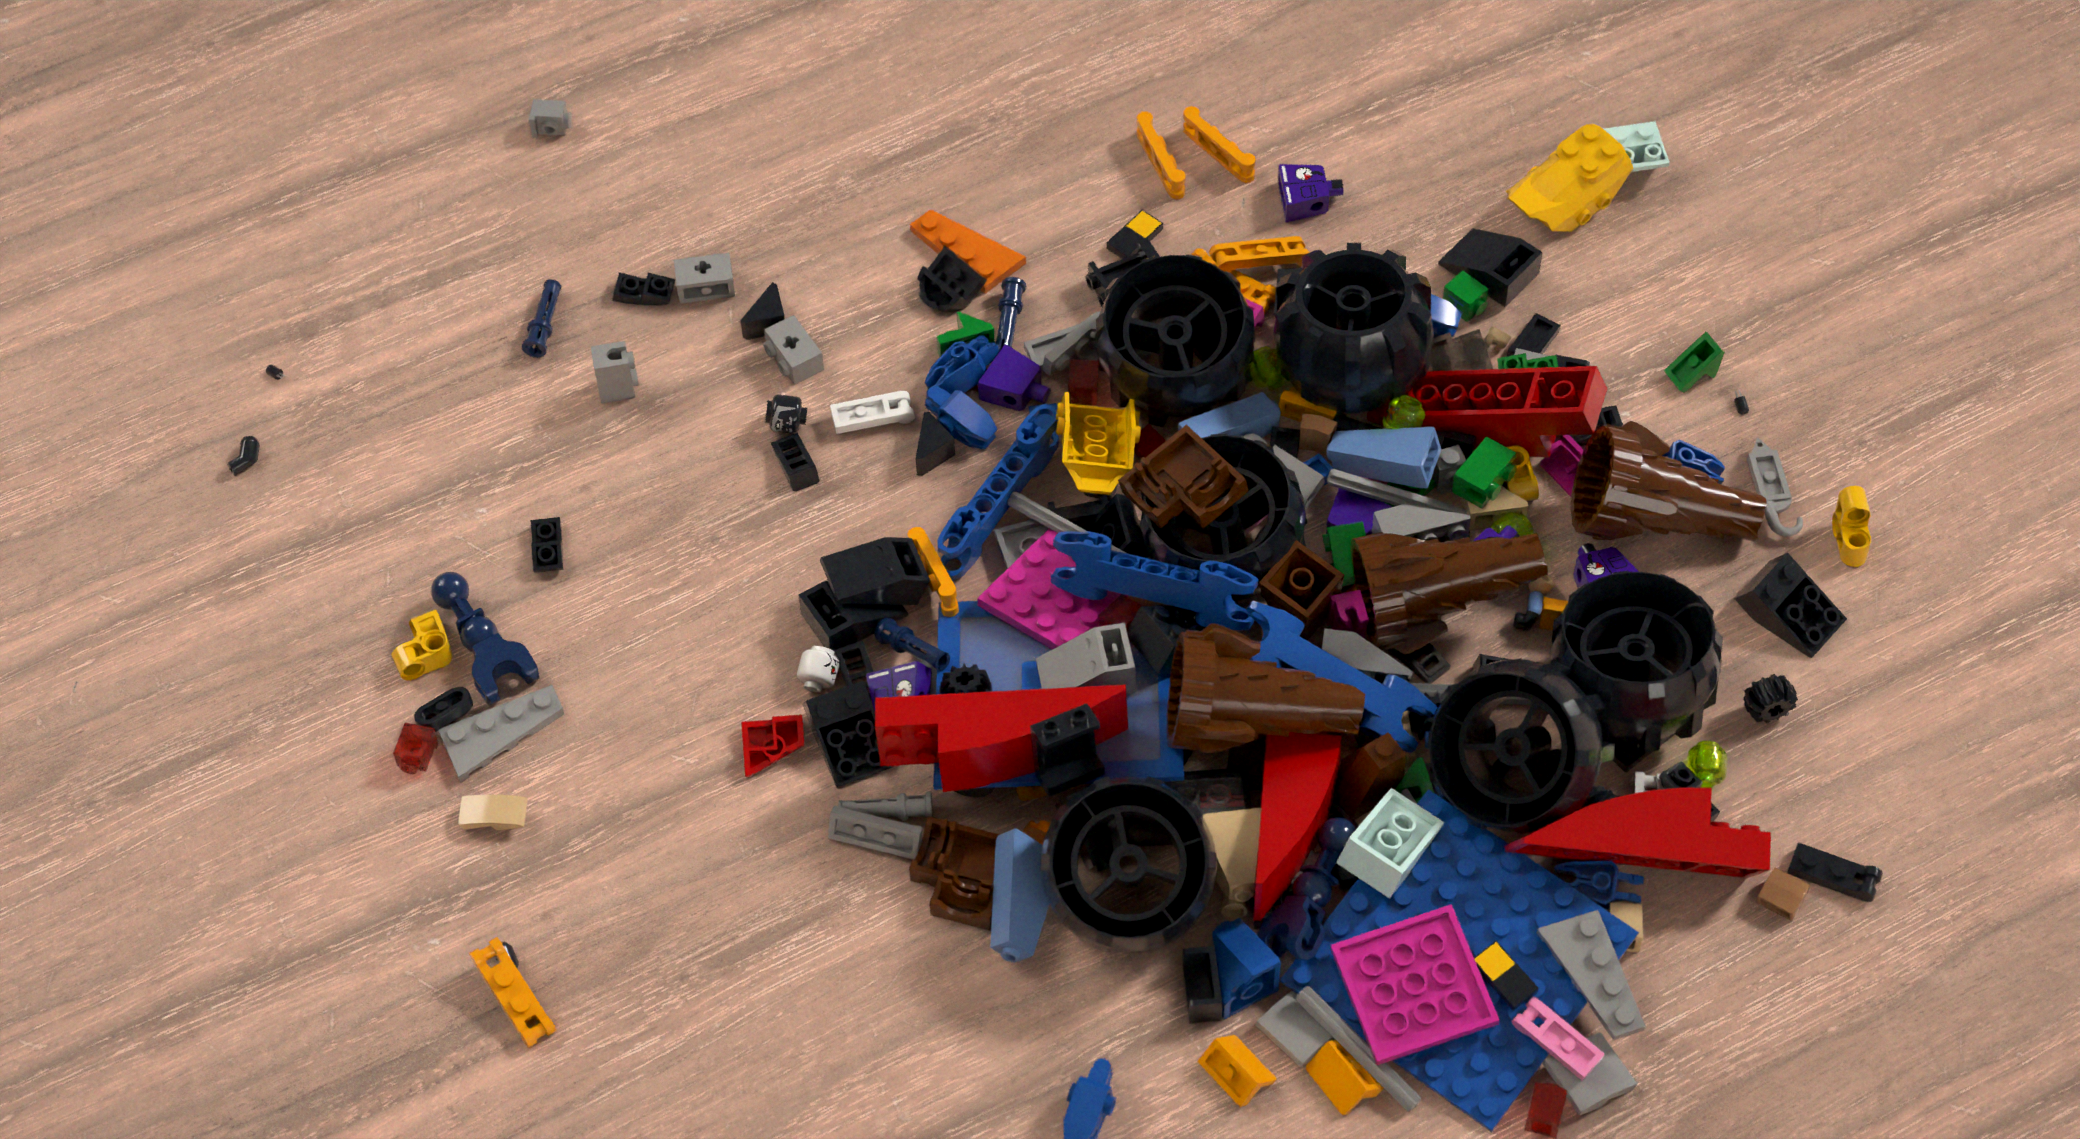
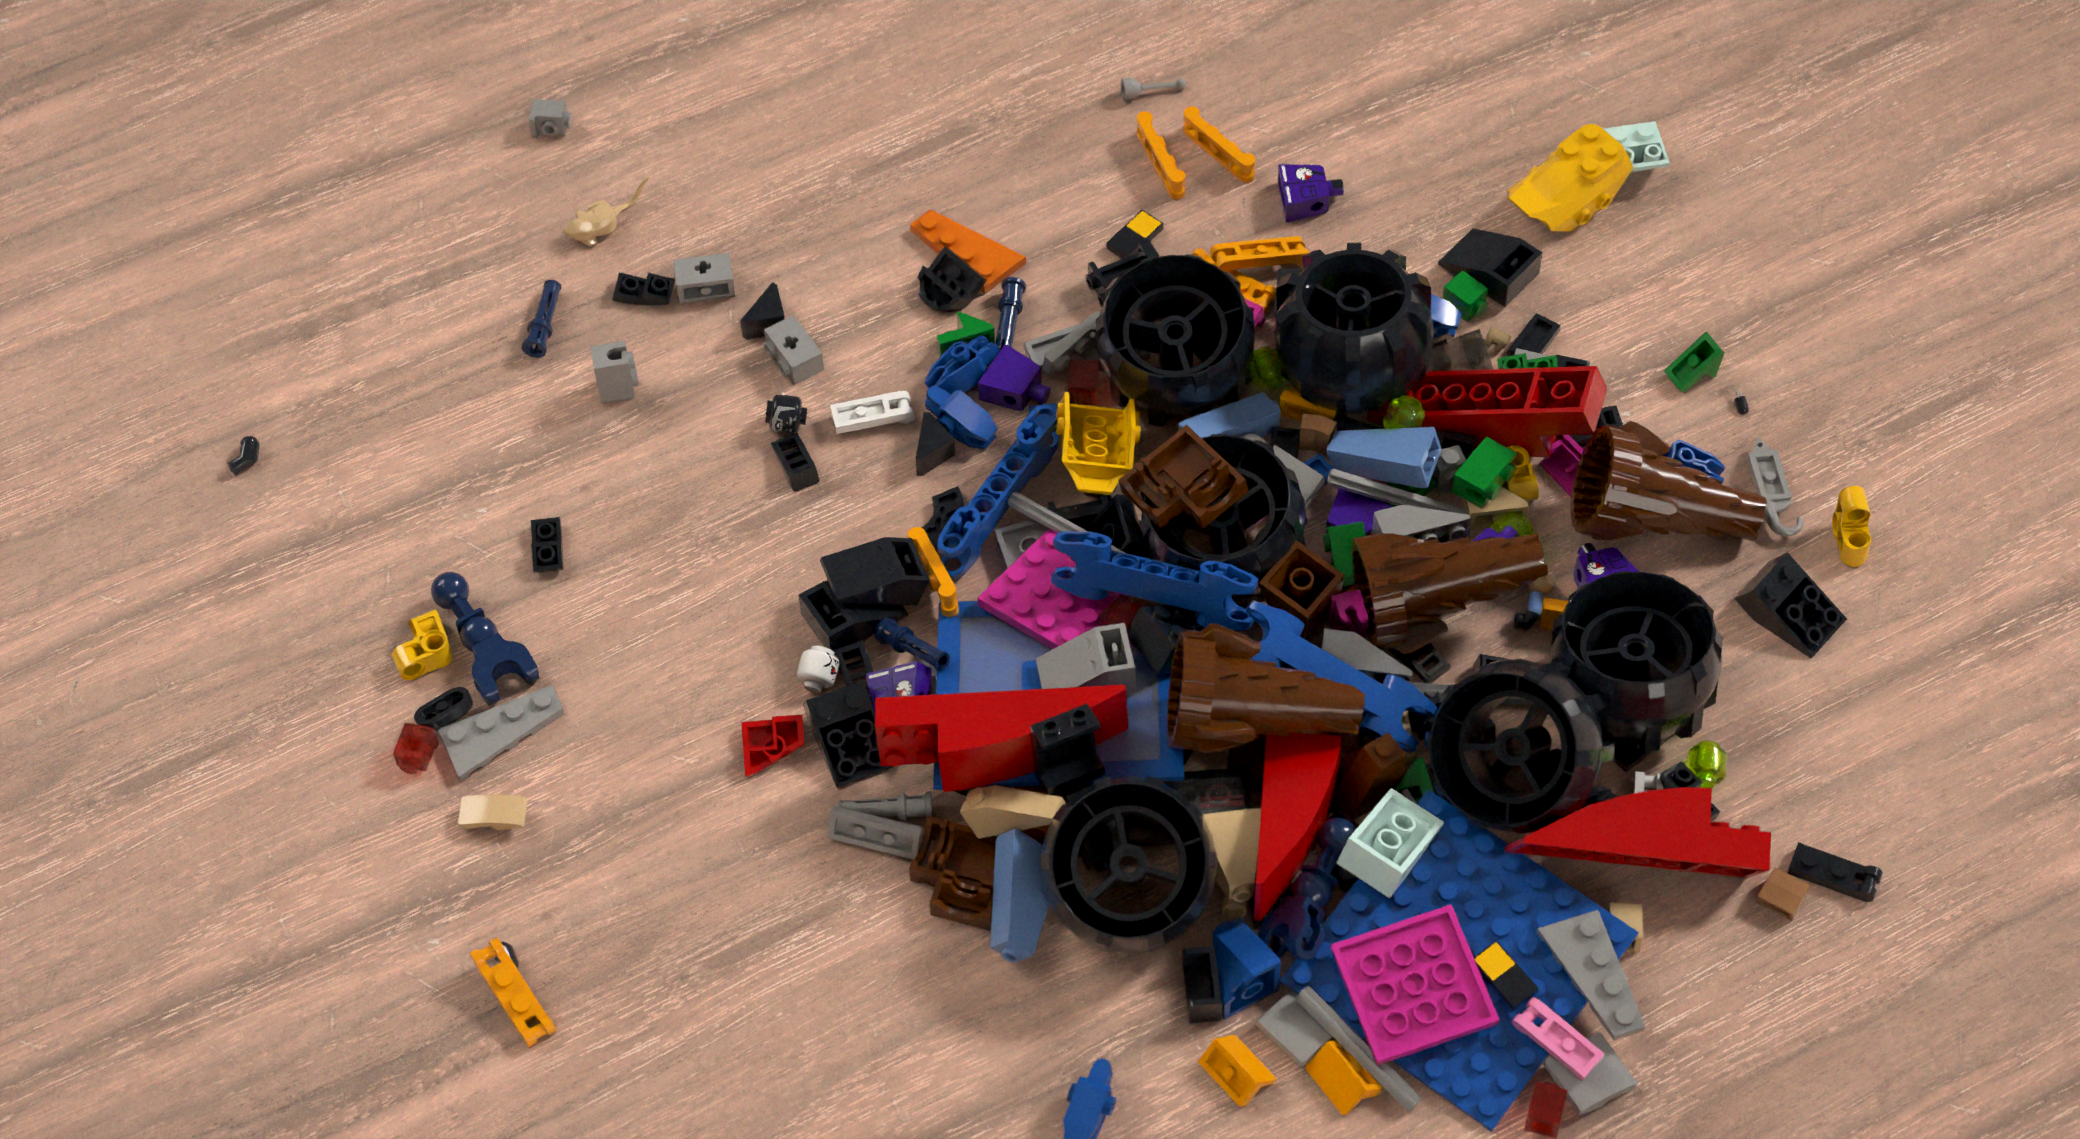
(274, 372): black piece -> none
(598, 220): none -> tan animal
(944, 507): none -> black tile
(965, 680): black gear -> none
(1001, 809): none -> tan slope
(1131, 88): none -> light grey hinge
(1148, 441): red tile -> none
(1600, 881): blue hinge -> none
(1770, 698): black gear -> none

